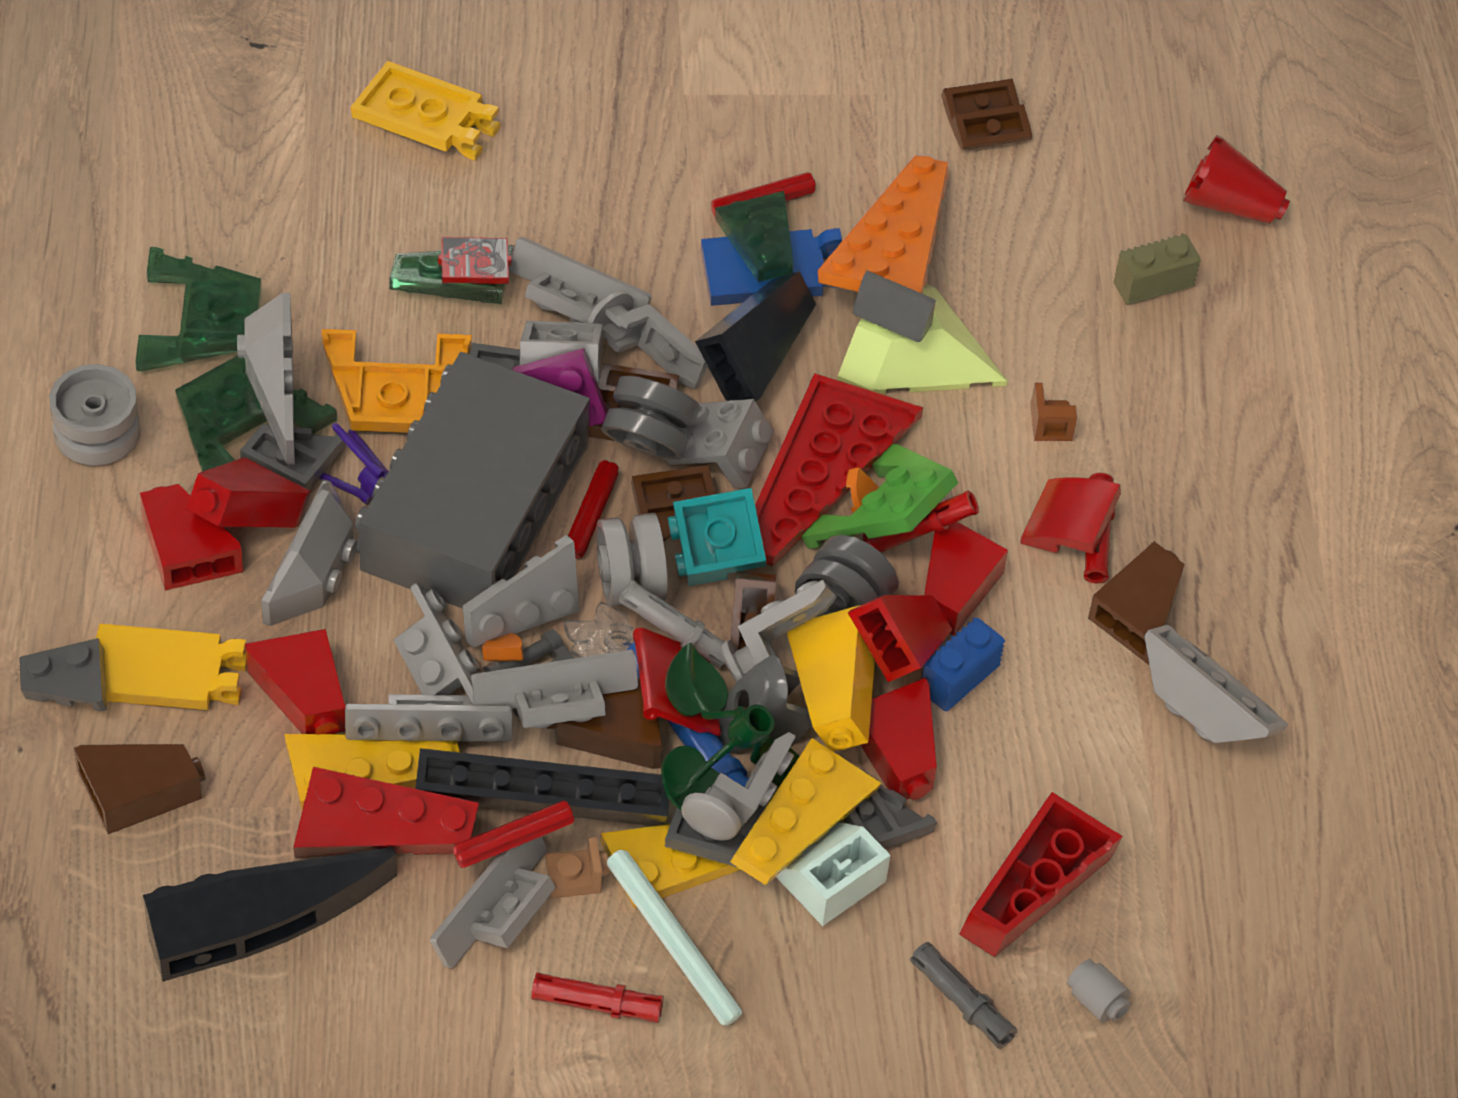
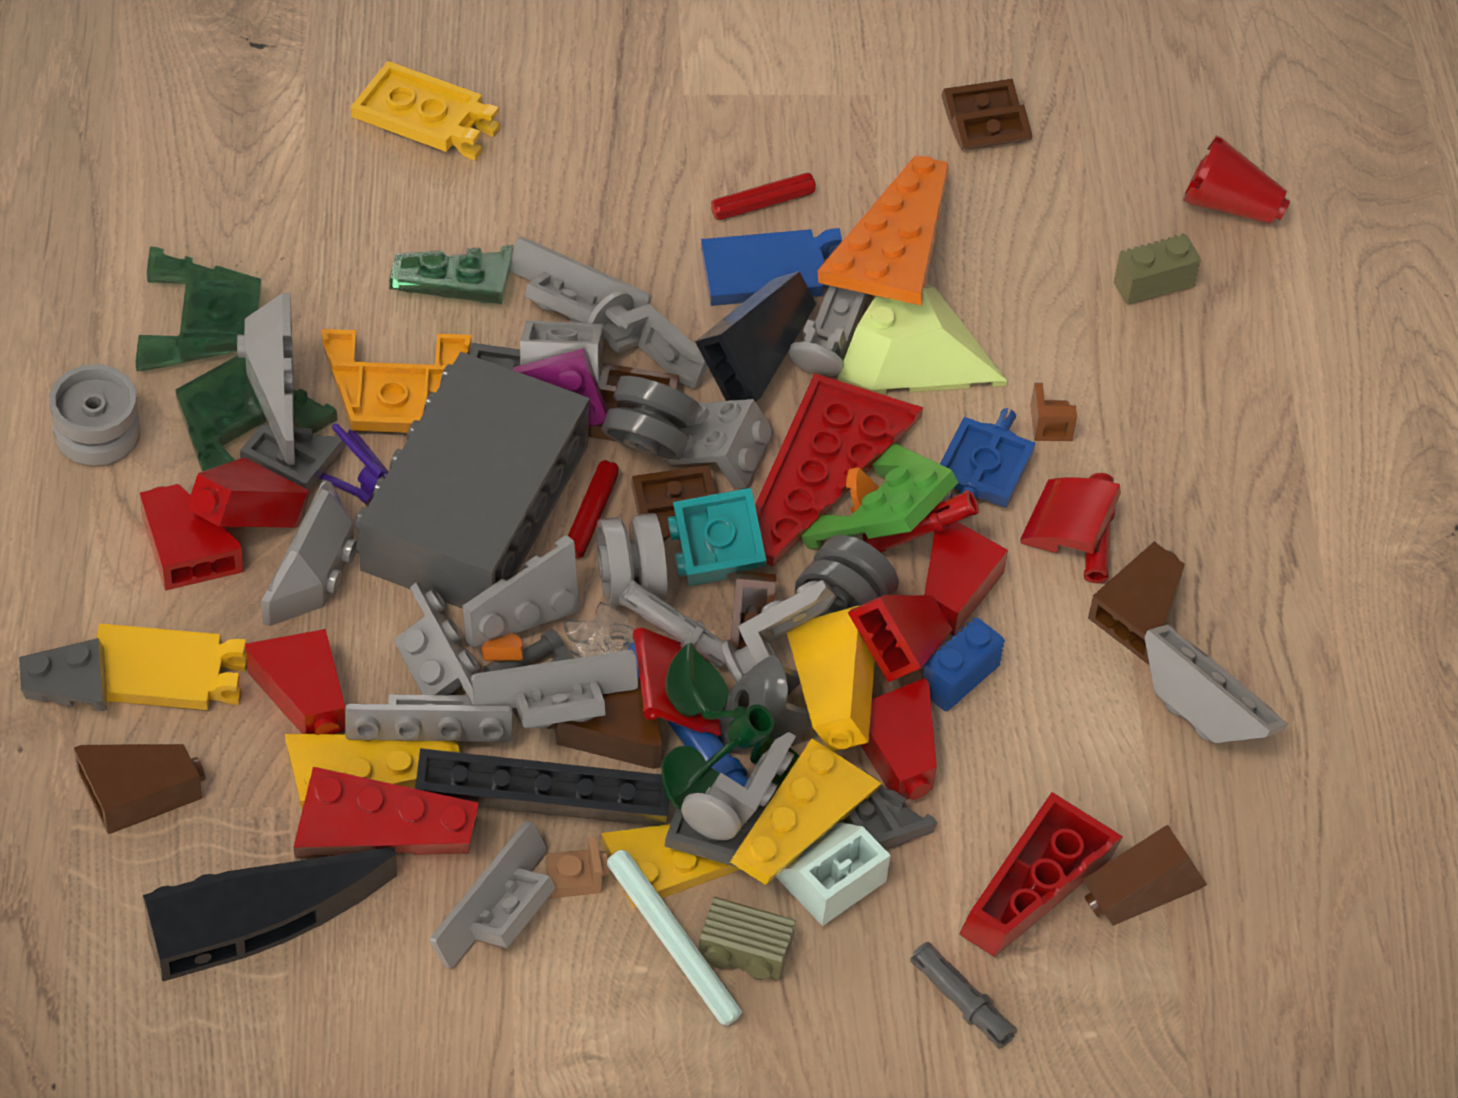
(474, 260): piece -> none
(513, 834): red axle -> none
(607, 999): red pin -> none
(746, 939): none -> olive brick
(759, 234): clear green wing -> none
(831, 333): none -> light grey piece
(894, 307): dark grey slope -> none
(988, 458): none -> blue plate
(1099, 991): light grey brick -> none
(1143, 878): none -> reddish brown slope

